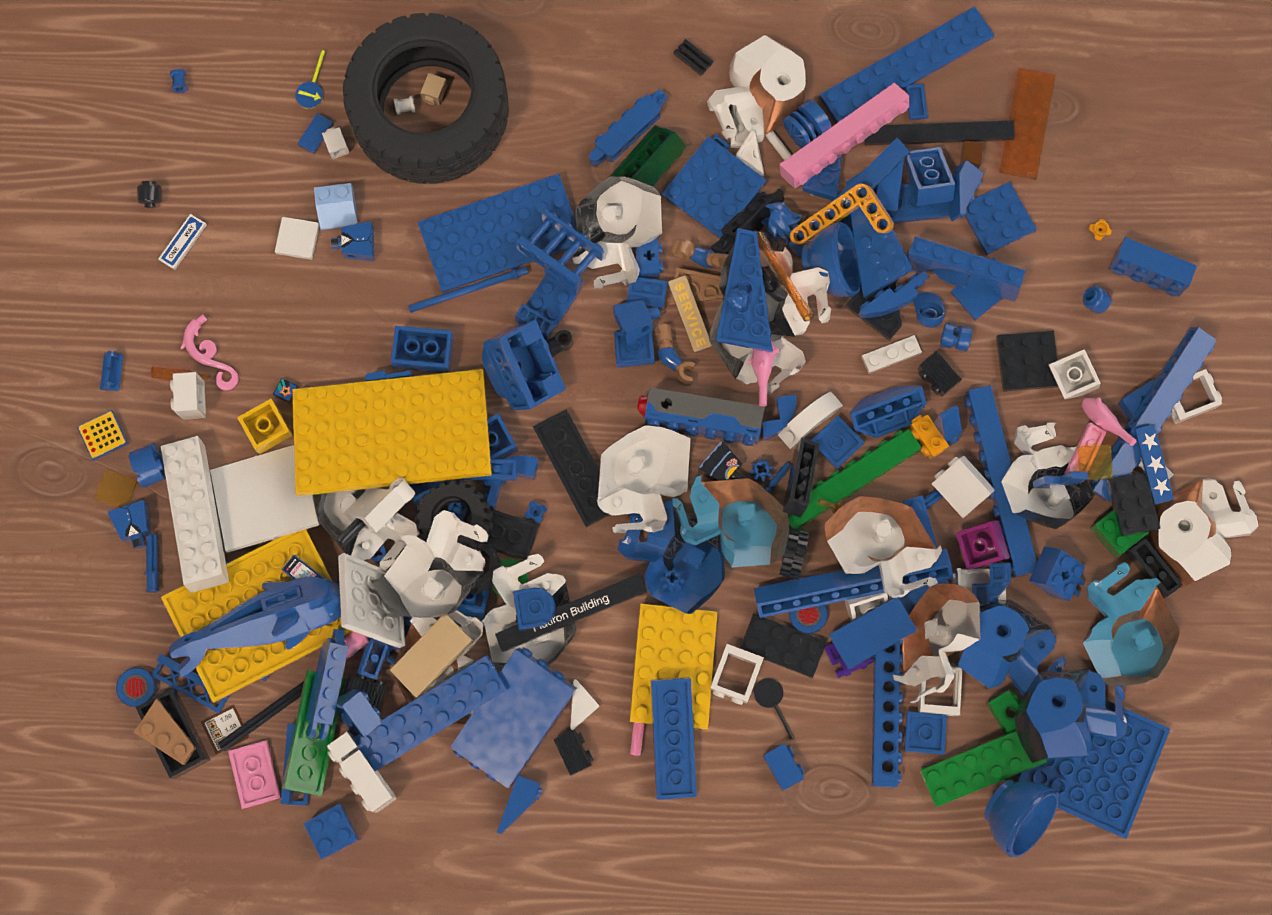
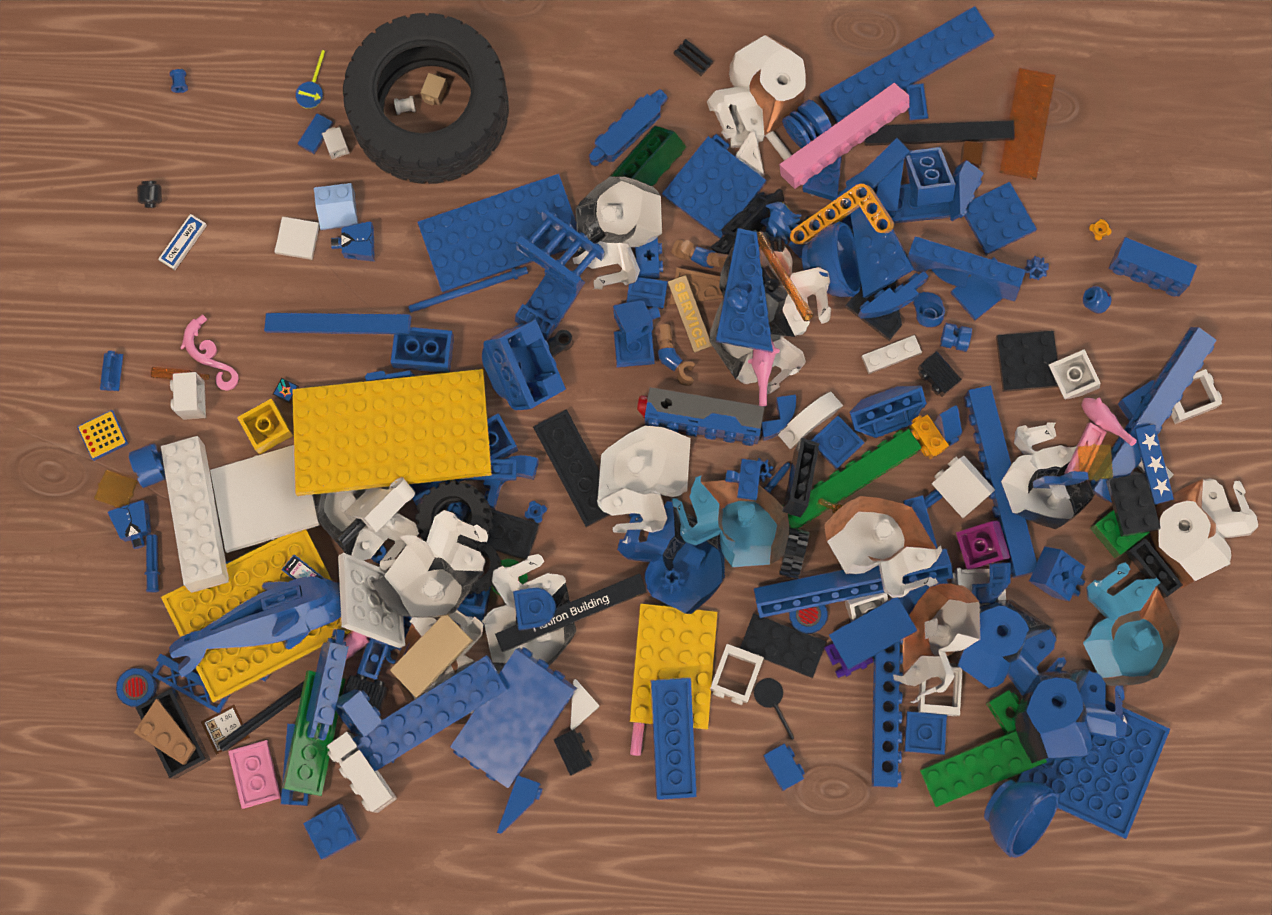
(338, 323): none -> blue tile
(721, 464): black torso -> none
(747, 479): none -> blue plate
(1037, 268): none -> blue gear

